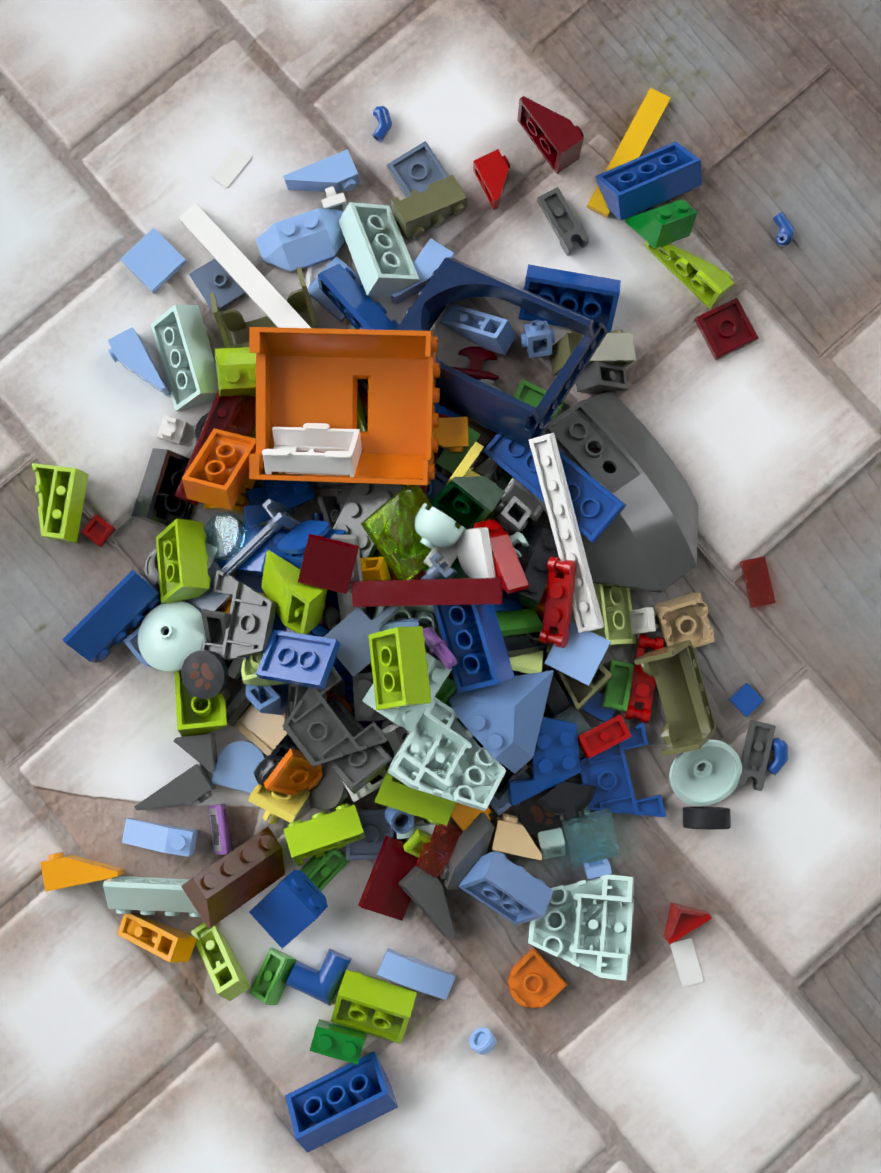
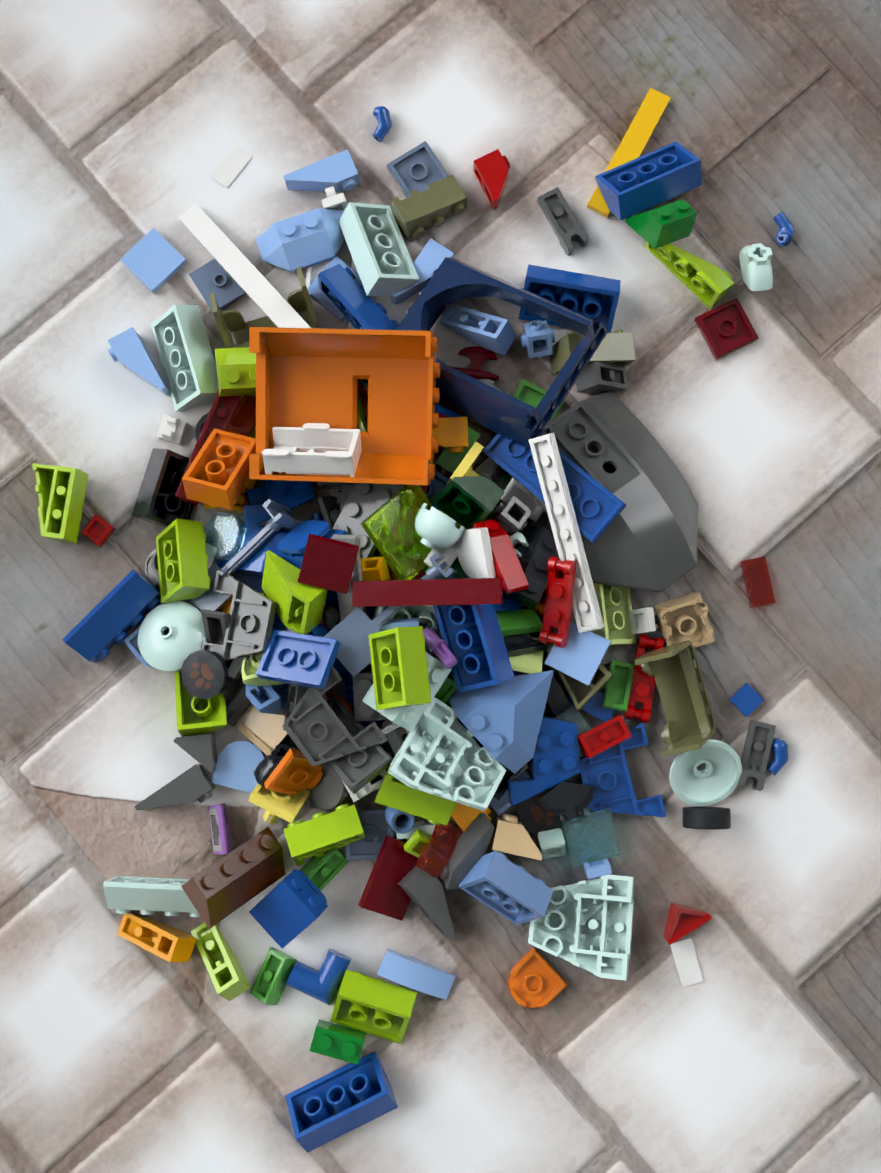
(72, 870): light orange slope -> none
(160, 837): light blue slope -> none
(482, 1041): light blue tile -> none
(551, 133): dark red slope -> none
(756, 267): none -> light aqua piece

